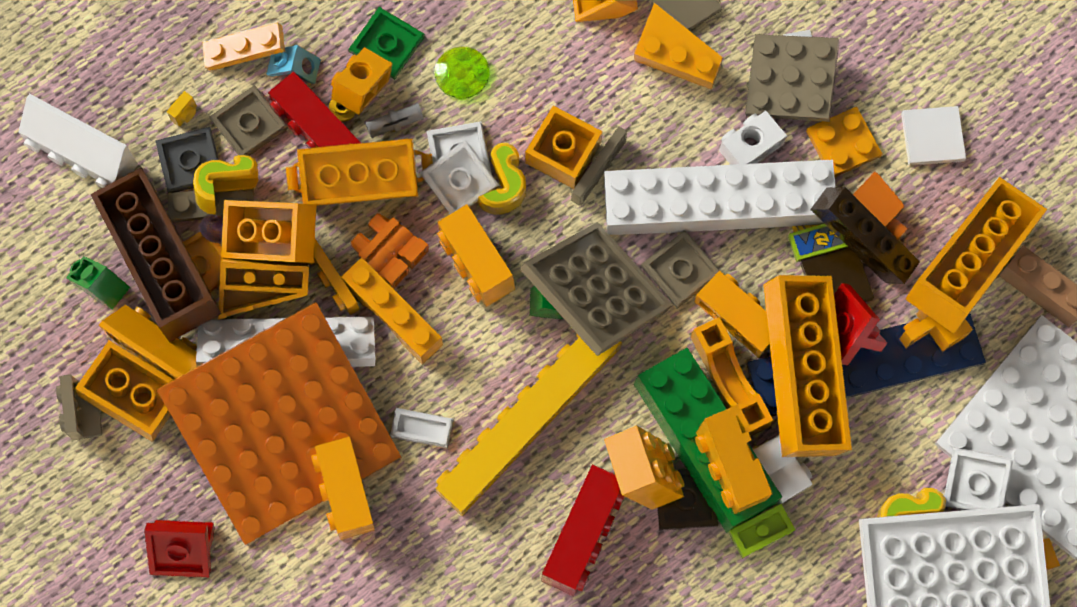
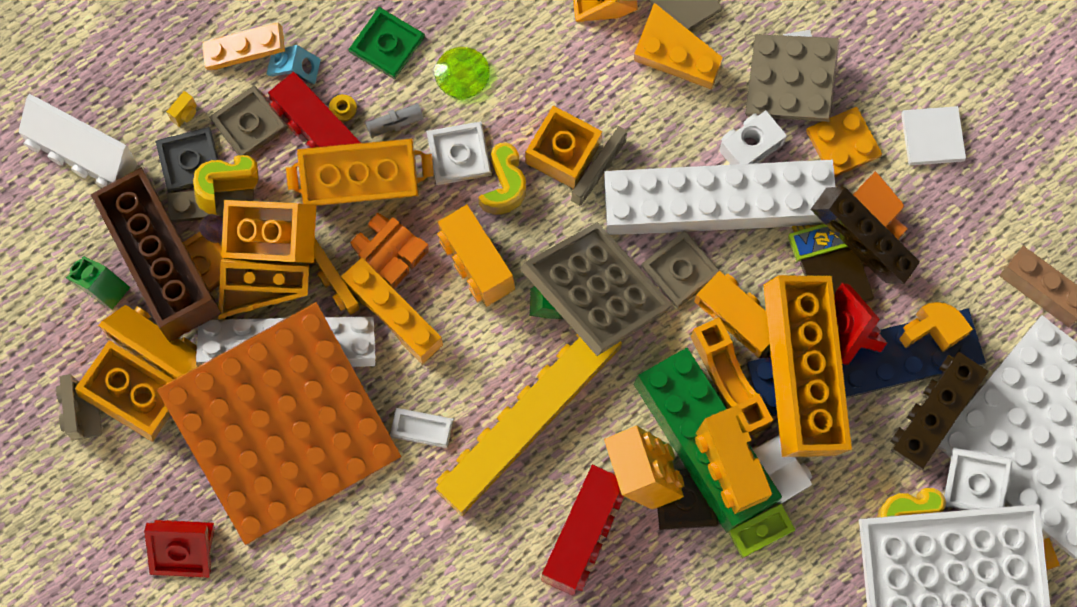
(343, 488): light orange wedge -> none
(360, 80): light orange brick -> none
(459, 177): white tile -> none
(939, 410): none -> dark brown brick
(975, 255): light orange brick -> none

